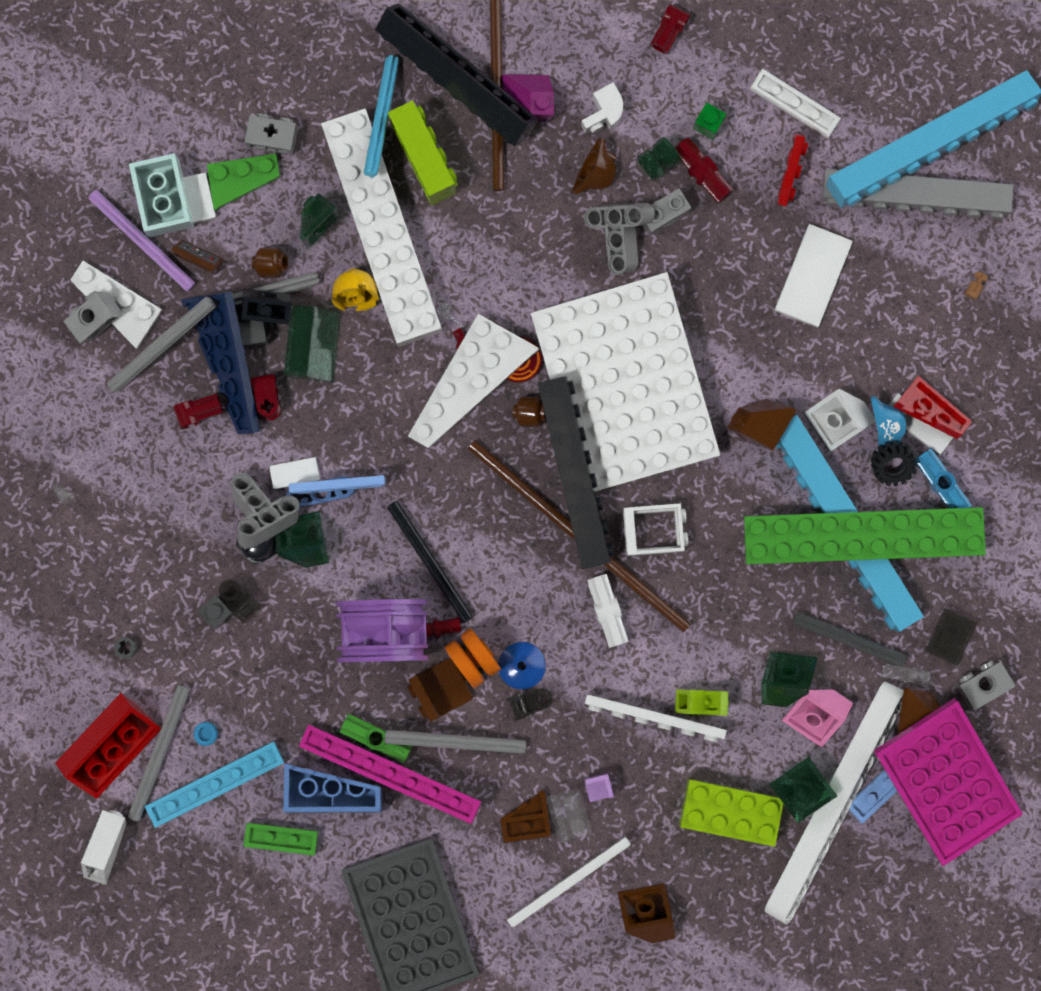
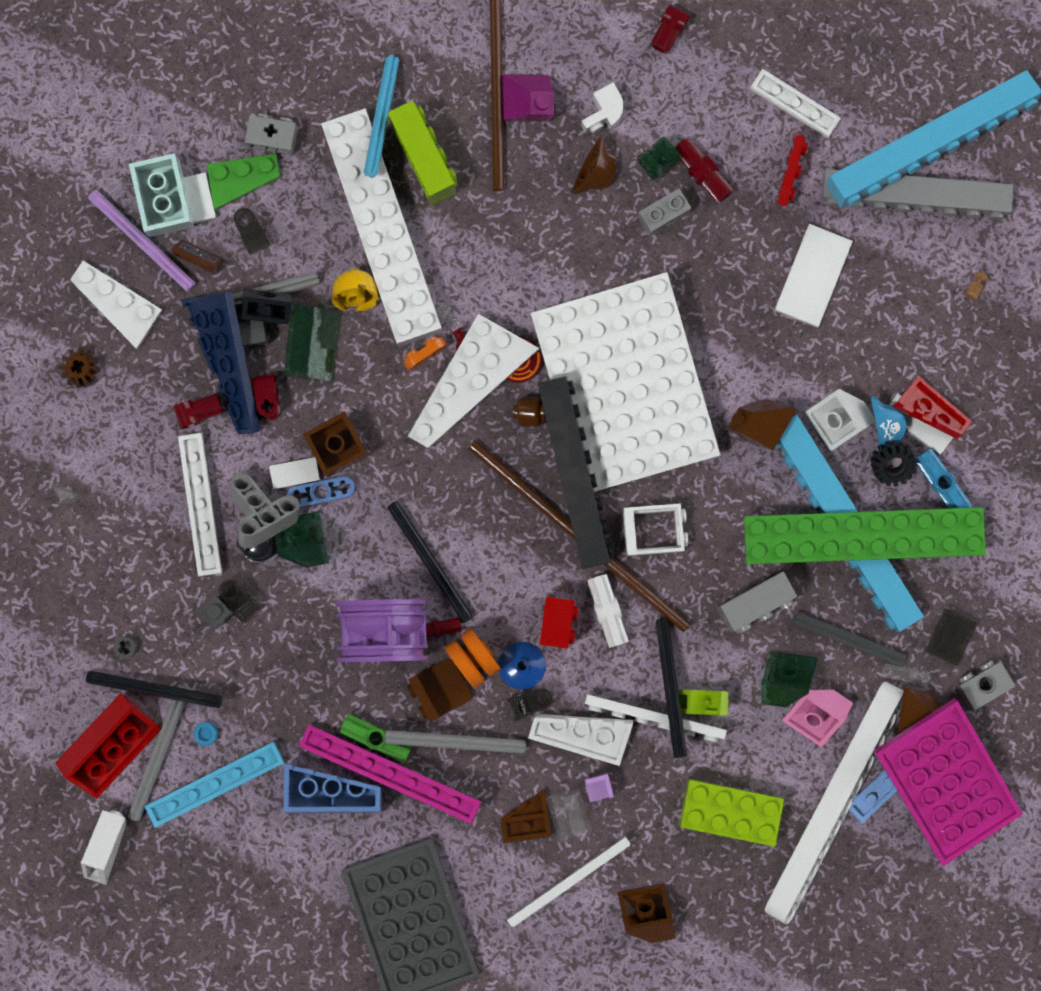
(87, 369): none -> reddish brown gear
(104, 311): light grey brick -> none
(154, 689): none -> black axle
(161, 344): light grey axle -> none
(200, 504): none -> white plate
(252, 233): none -> clear smoke piece
(270, 262): reddish brown head -> none
(281, 838): bright green plate -> none
(316, 219): clear green slope -> none
(335, 445): none -> reddish brown brick
(337, 485): light blue tile -> none
(432, 347): none -> orange plate
(456, 74): black brick -> none
(557, 622): none -> red brick
(587, 736): none -> white wing
(621, 227): light grey beam -> none
(671, 688): none -> black axle
(709, 121): green brick -> none
(757, 603): none -> light grey brick
(803, 790): clear green slope -> none

